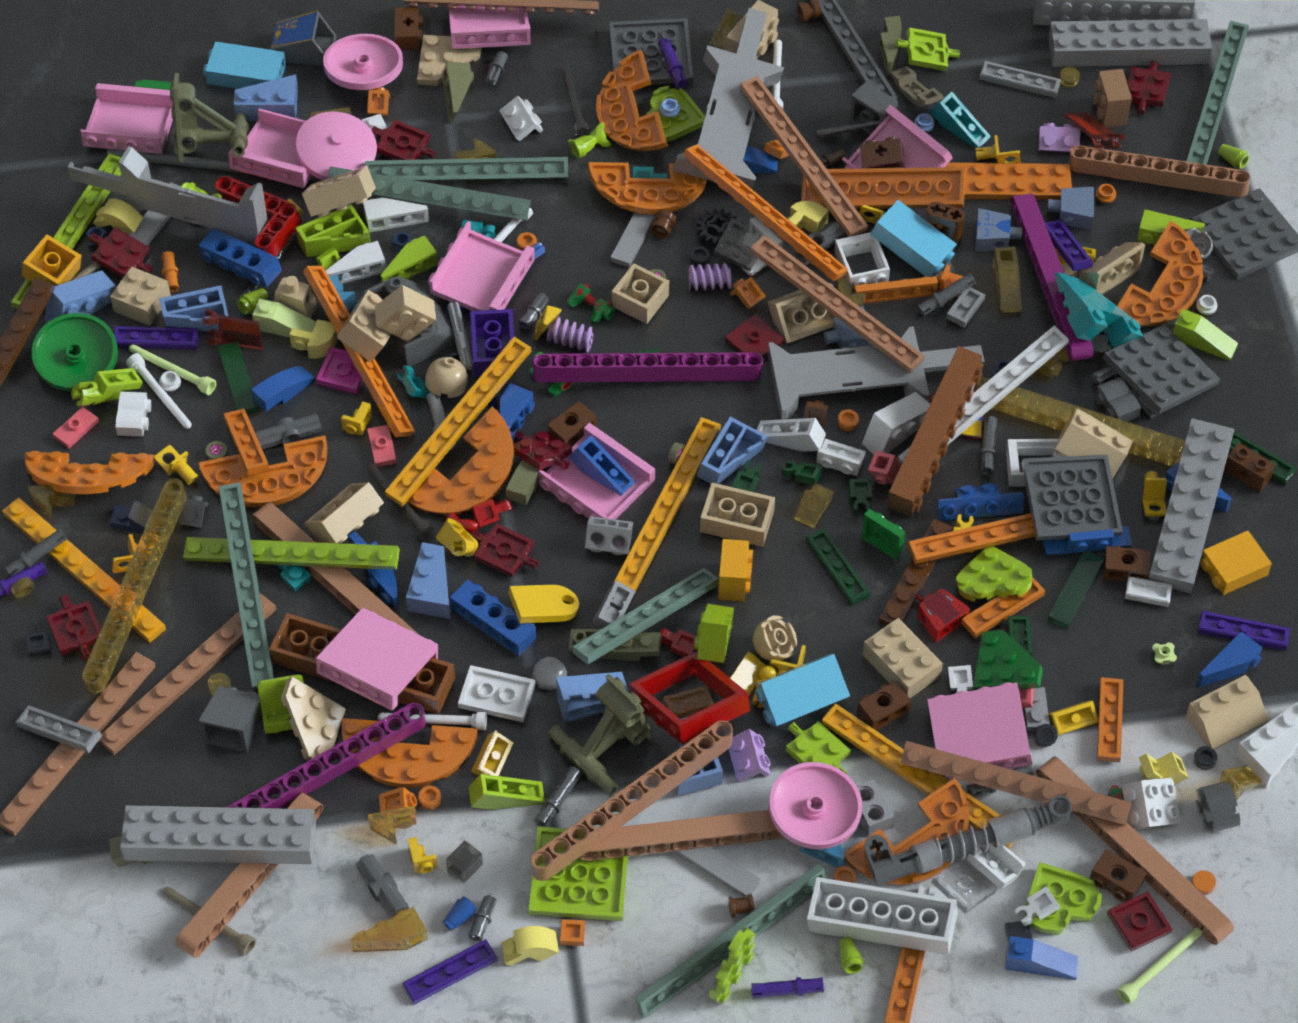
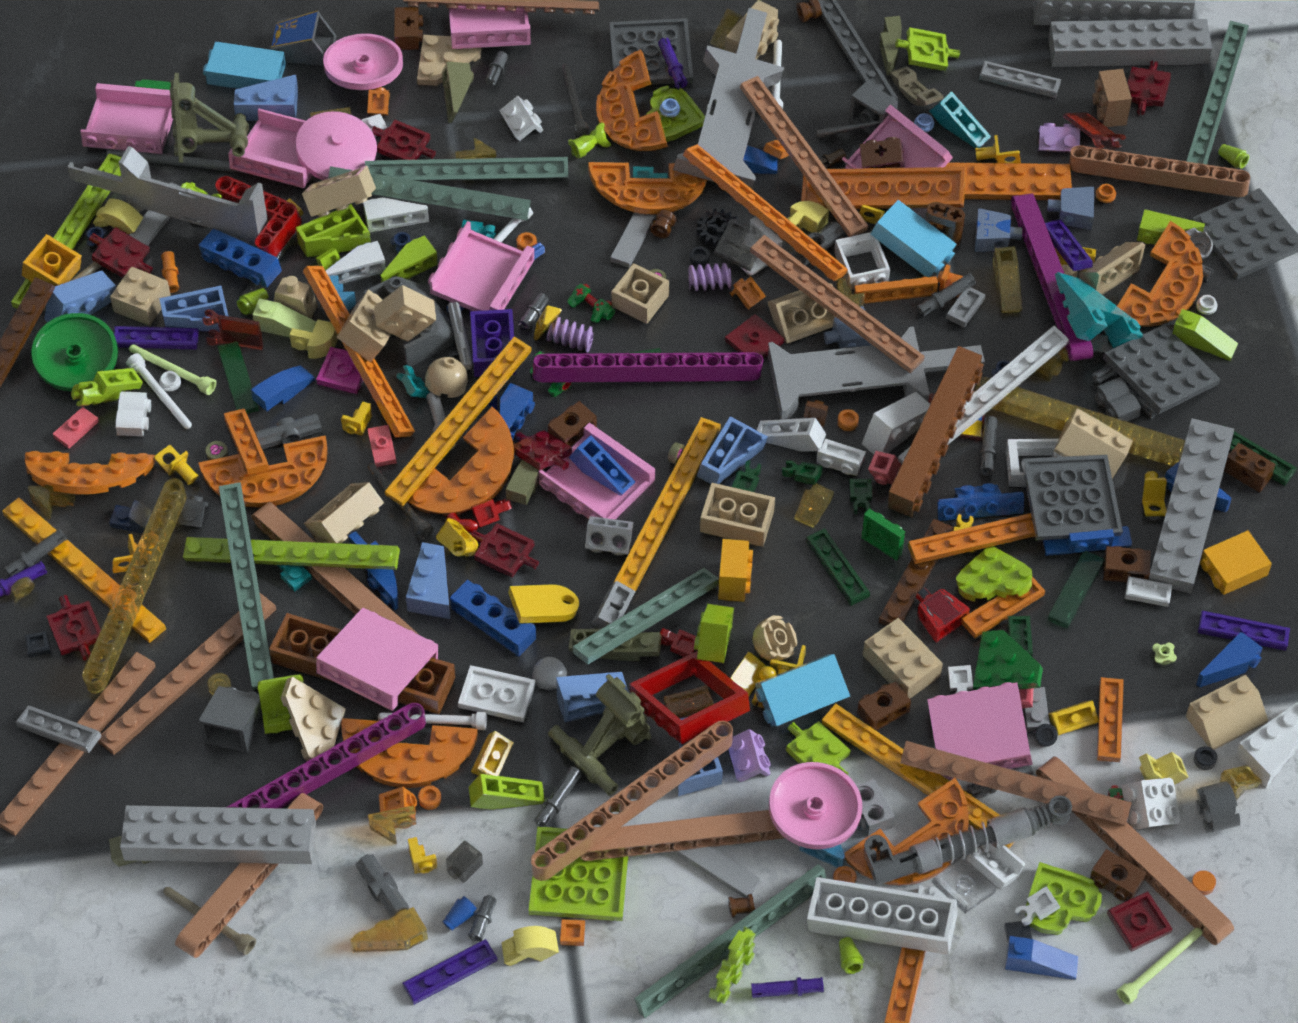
(1069, 76): clear yellow tile -> none

